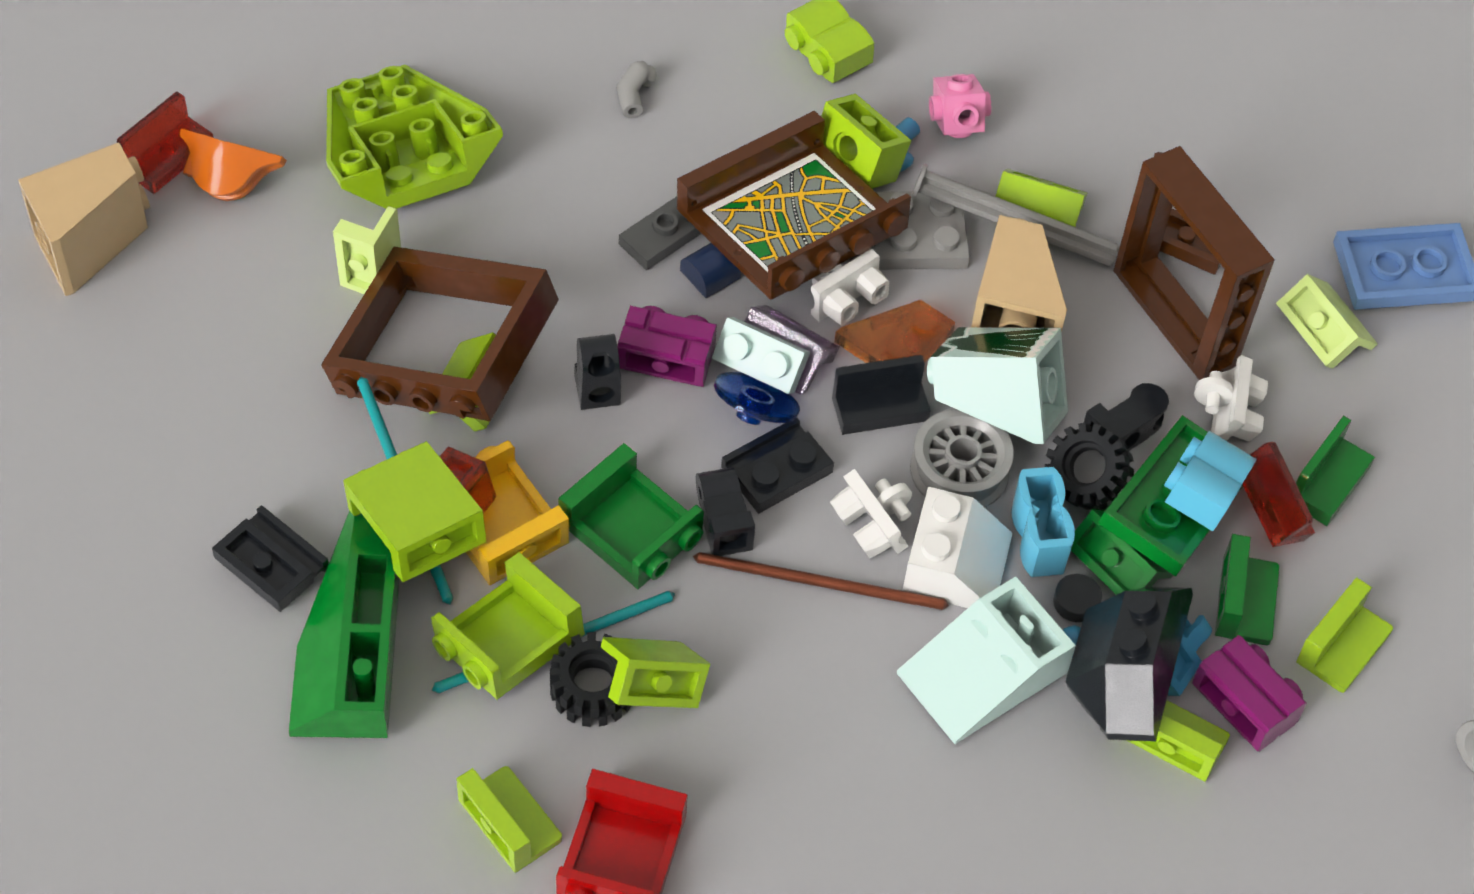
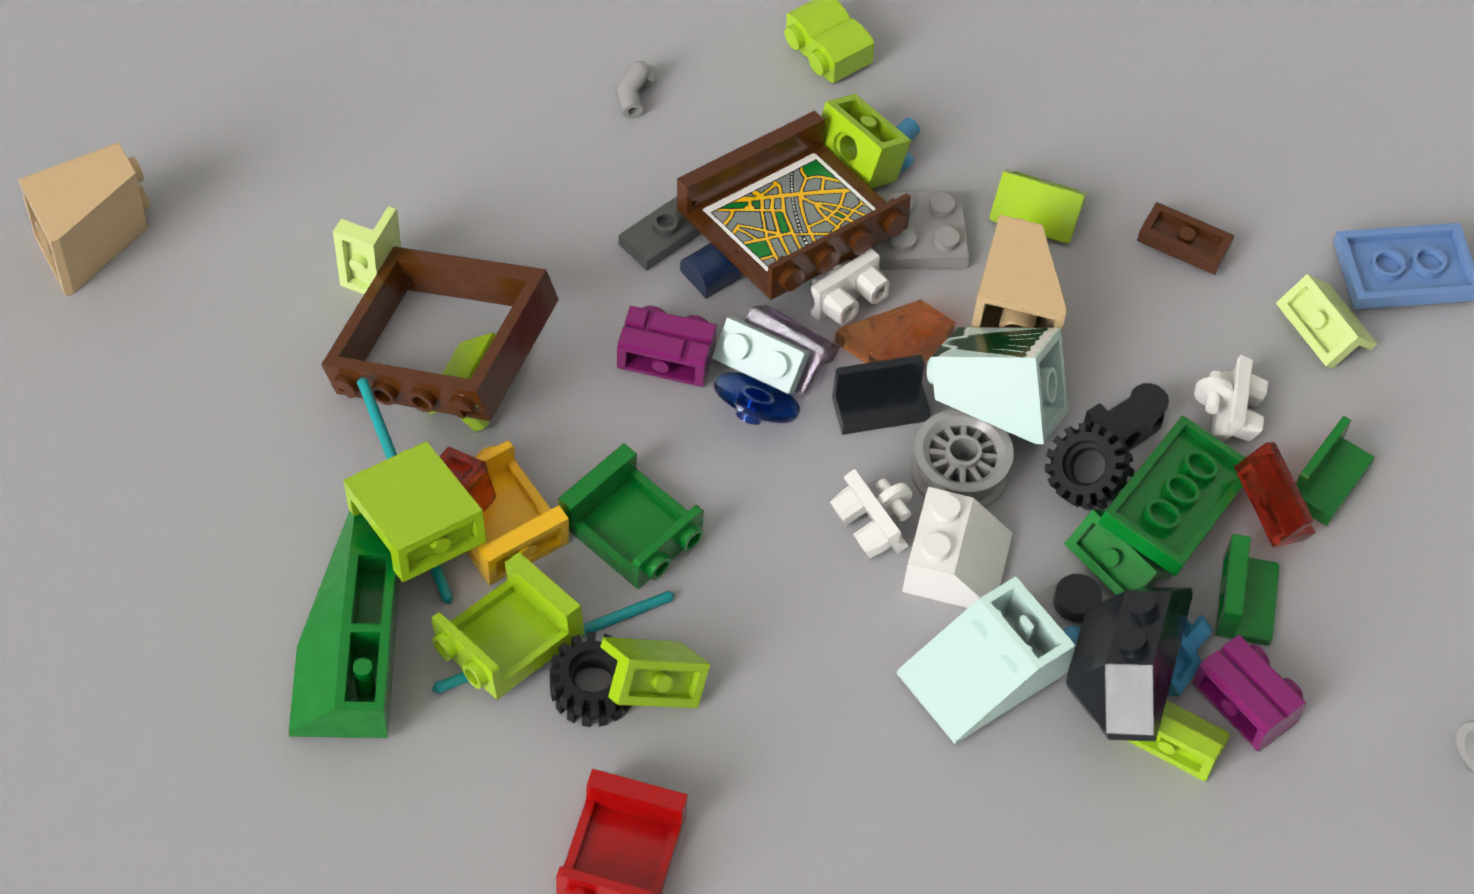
(158, 143): clear red panel -> none
(226, 168): orange hat -> none
(270, 558): black plate -> none
(405, 137): lime wedge -> none
(508, 816): lime panel -> none
(596, 368): black leg -> none
(724, 511): black leg -> none
(778, 465): black plate -> none
(821, 581): copper axle -> none
(959, 105): bright pink brick -> none
(991, 207): light grey axle -> none
(1042, 521): medium azure brick -> none
(1200, 341): reddish brown window -> none
(1209, 480): medium azure brick -> none
(1344, 639): lime panel -> none

